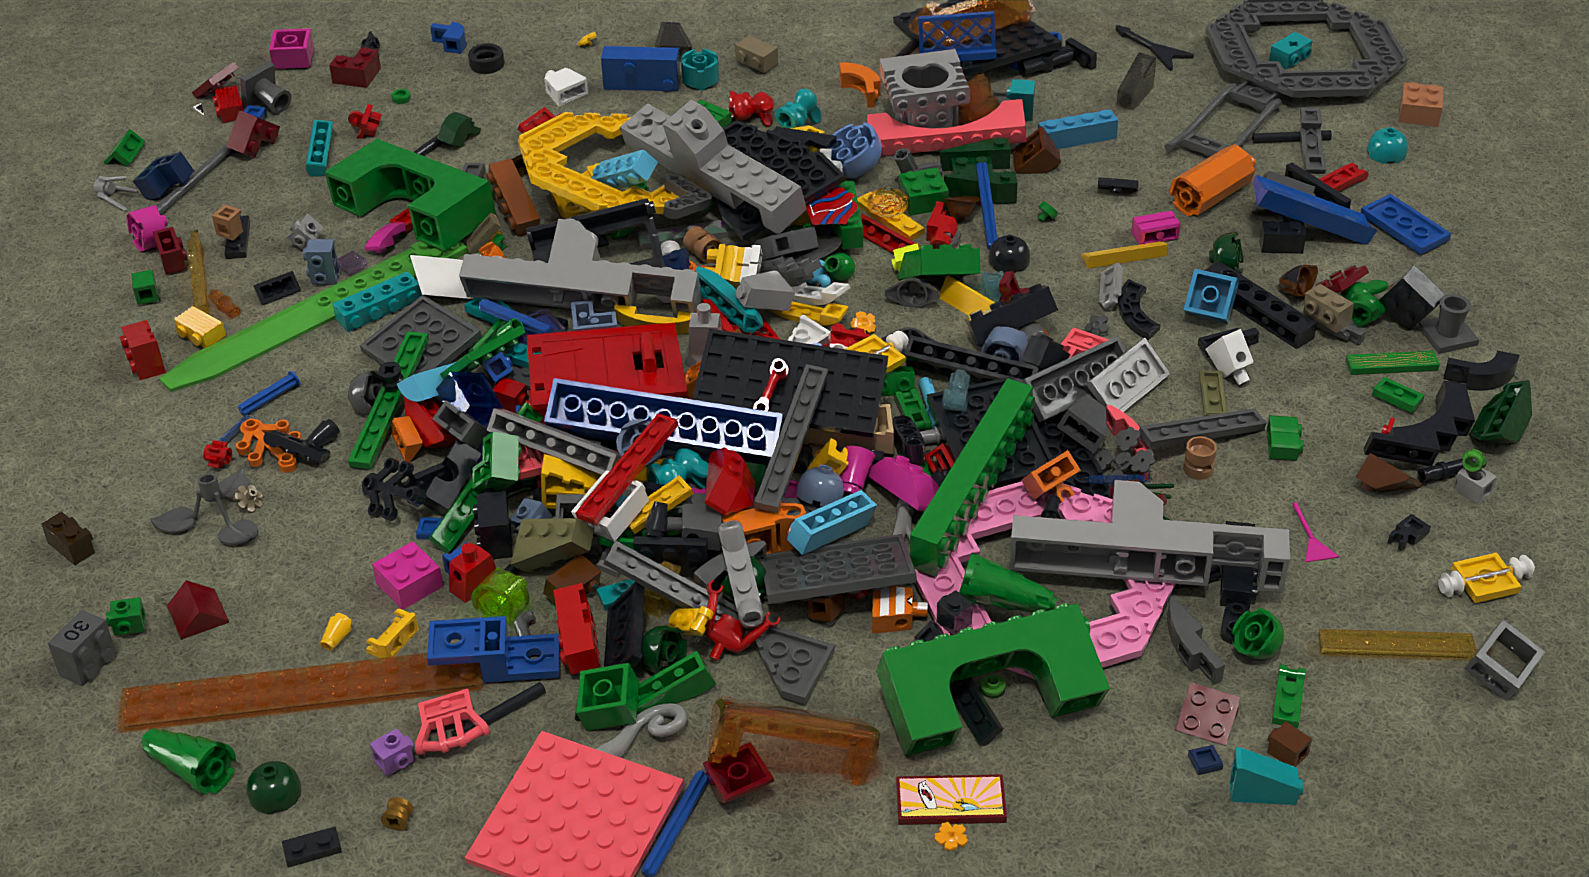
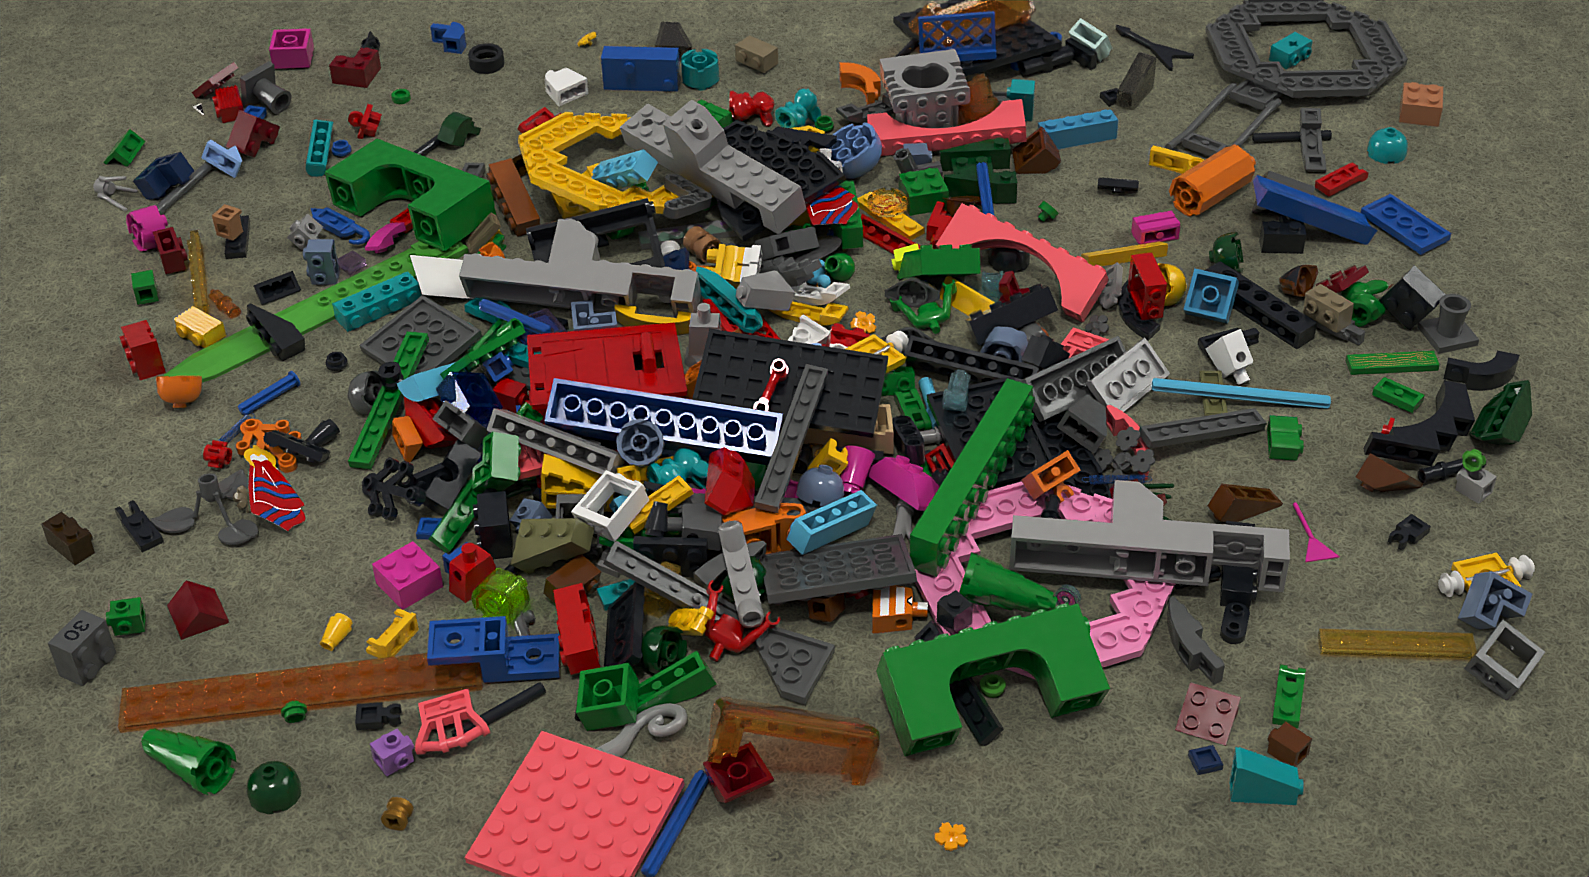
(139, 527): none -> black hinge
(179, 389): none -> orange cylinder
(225, 160): none -> light blue slope
(270, 492): none -> red sticker
(279, 333): none -> black slope
(294, 712): none -> green plate
(311, 846): black plate -> none
(336, 361): none -> black plate
(339, 224): none -> blue plate
(341, 148): none -> blue plate
(375, 714): none -> black plate
(626, 469): red tile -> none
(824, 123): none -> green plate
(859, 115): none -> dark grey slope
(919, 152): none -> sand blue brick
(928, 314): none -> green piece
(950, 799): tile -> none
(1068, 594): none -> tile
(1078, 280): none -> coral arch
(1091, 38): none -> light aqua torso
(1109, 96): none -> black tile
(1147, 288): none -> red window
(1172, 160): none -> yellow plate
(1175, 283): none -> yellow cylinder
(1200, 458): medium nougat wheel -> none
(1241, 393): none -> medium azure axle
(1241, 502): none -> reddish brown slope
(1258, 634): green cylinder -> none
(1321, 189): black plate -> none
(1491, 597): none -> sand blue brick

